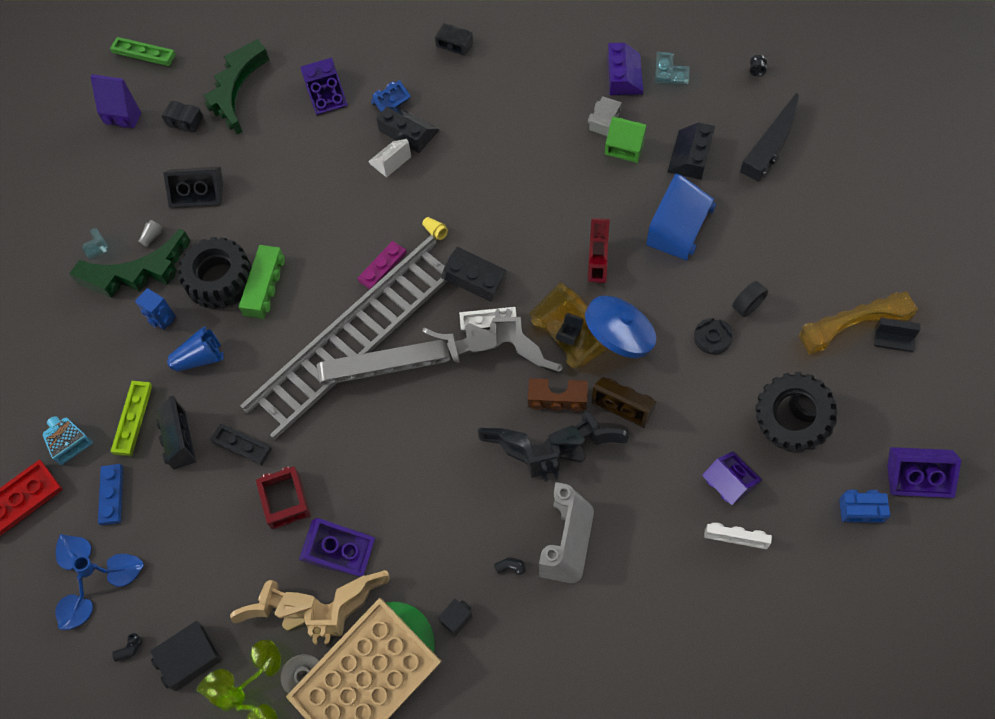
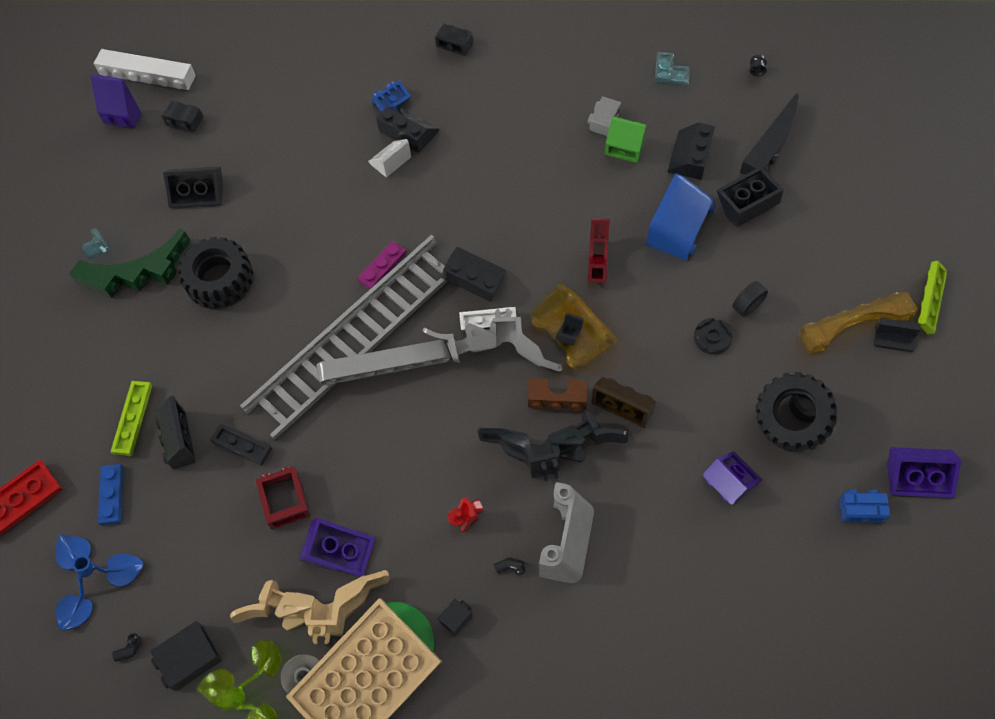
(64, 439): torso -> none
(143, 51): bright green plate -> none
(144, 69): none -> white brick
(150, 232): light grey cone -> none
(155, 309): blue brick -> none
(196, 351): blue cone -> none
(229, 81): dark green arch -> none
(262, 282): bright green brick -> none
(323, 86): dark purple slope -> none
(435, 228): light yellow cone -> none
(465, 513): none -> red hips
(620, 327): blue dish -> none
(624, 70): dark purple slope -> none
(737, 535): white plate -> none
(749, 196): none -> black slope
(932, 297): none -> lime plate

